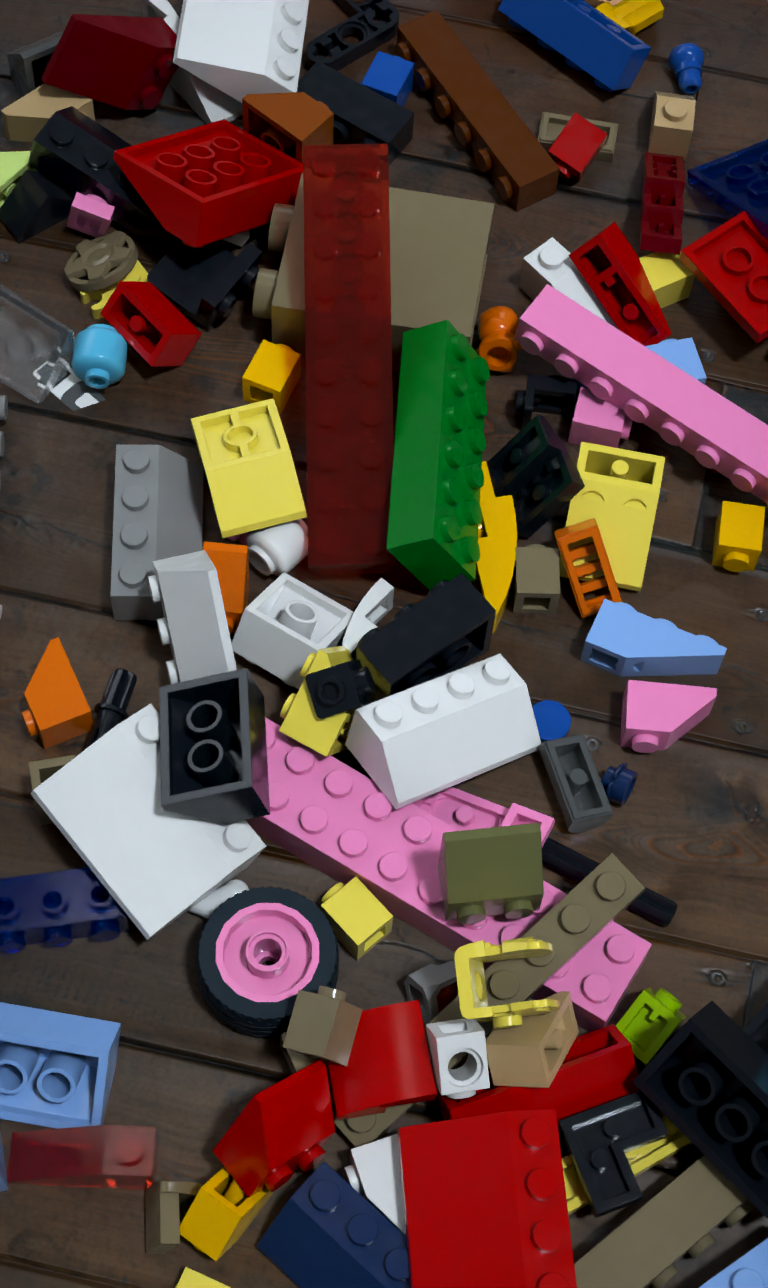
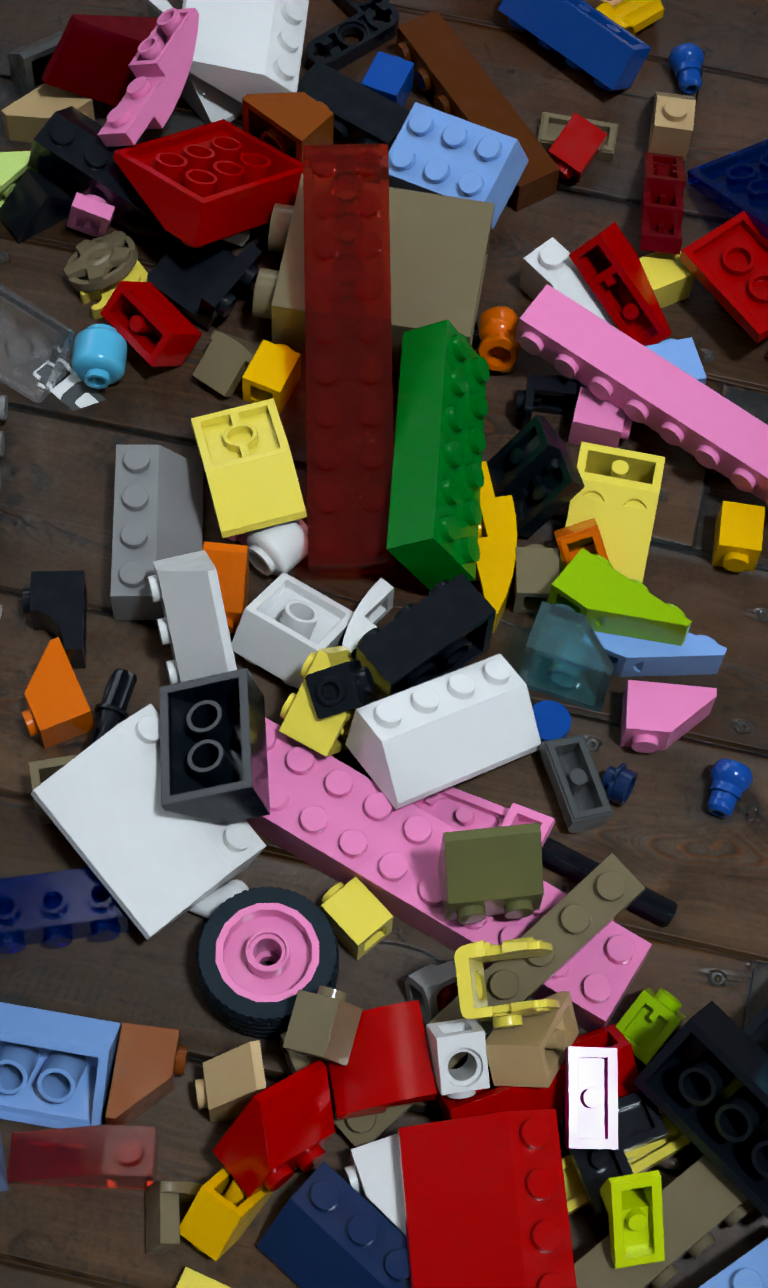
(60, 607): none -> black arch
(144, 1070): none -> dark orange slope
(160, 75): none -> bright pink slope
(224, 362): none -> dark tan tile
(231, 1081): none -> tan slope
(455, 159): none -> light blue brick
(566, 658): none -> clear light blue slope
(591, 1098): none -> plate
(616, 602): none -> lime slope
(635, 1218): none -> neon yellow slope
(728, 784): none -> blue piece

